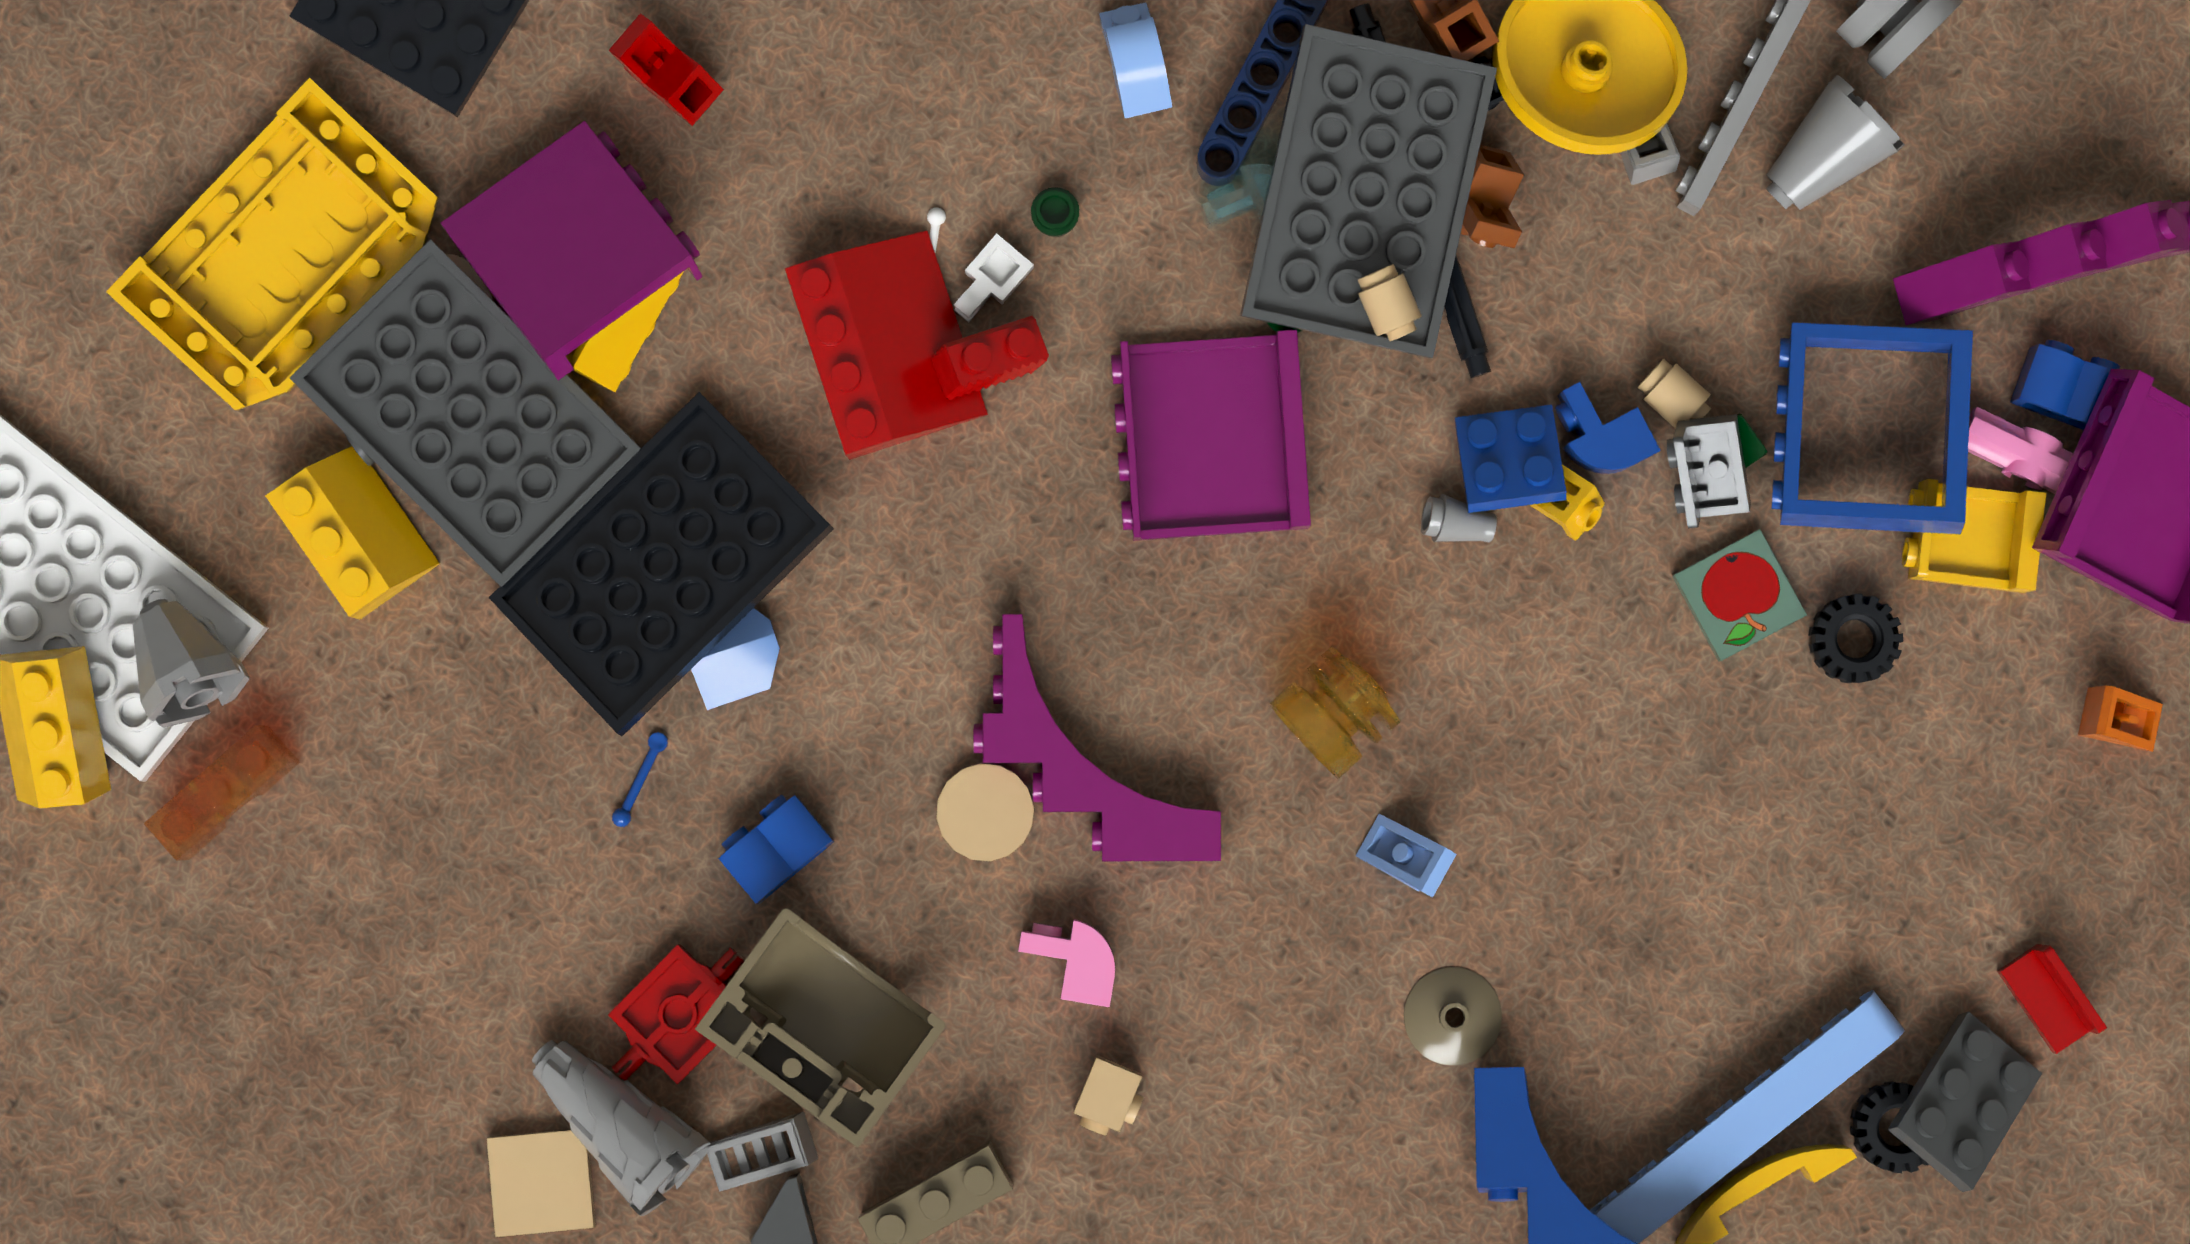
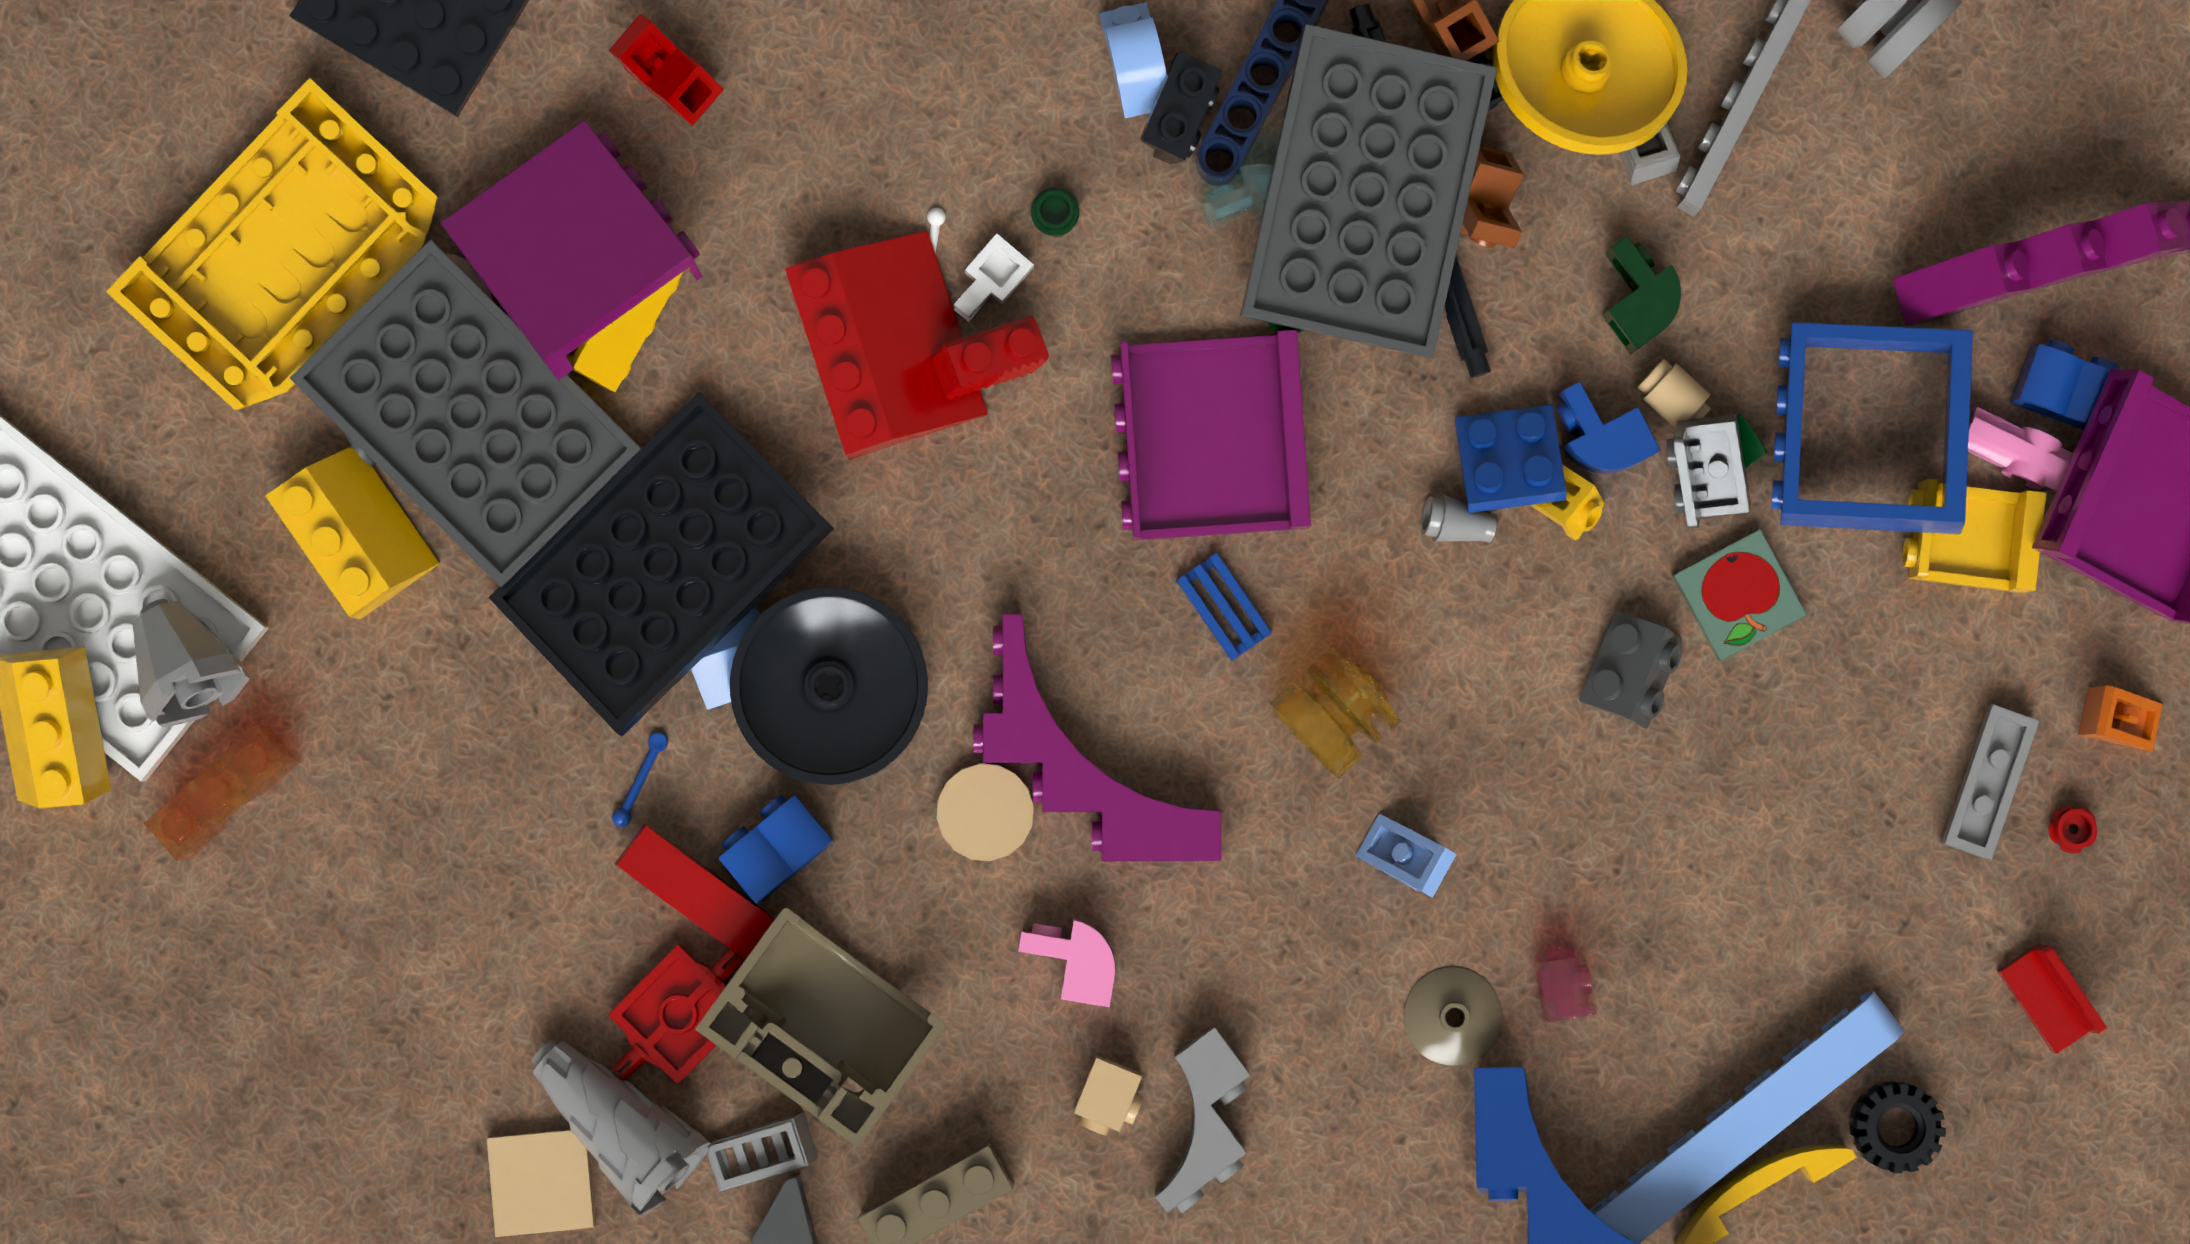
(695, 891): none -> red slope
(828, 685): none -> black dish
(1180, 107): none -> black bracket
(1201, 573): none -> blue tile
(1213, 1149): none -> light grey arch
(1389, 302): tan brick -> none
(1563, 985): none -> clear pink brick
(1632, 669): none -> dark grey bracket
(1652, 300): none -> dark green brick
(1831, 147): light grey cone -> none
(1884, 631): black tyre -> none
(1965, 1101): dark grey plate -> none
(1990, 782): none -> light grey plate
(2085, 824): none -> red plate

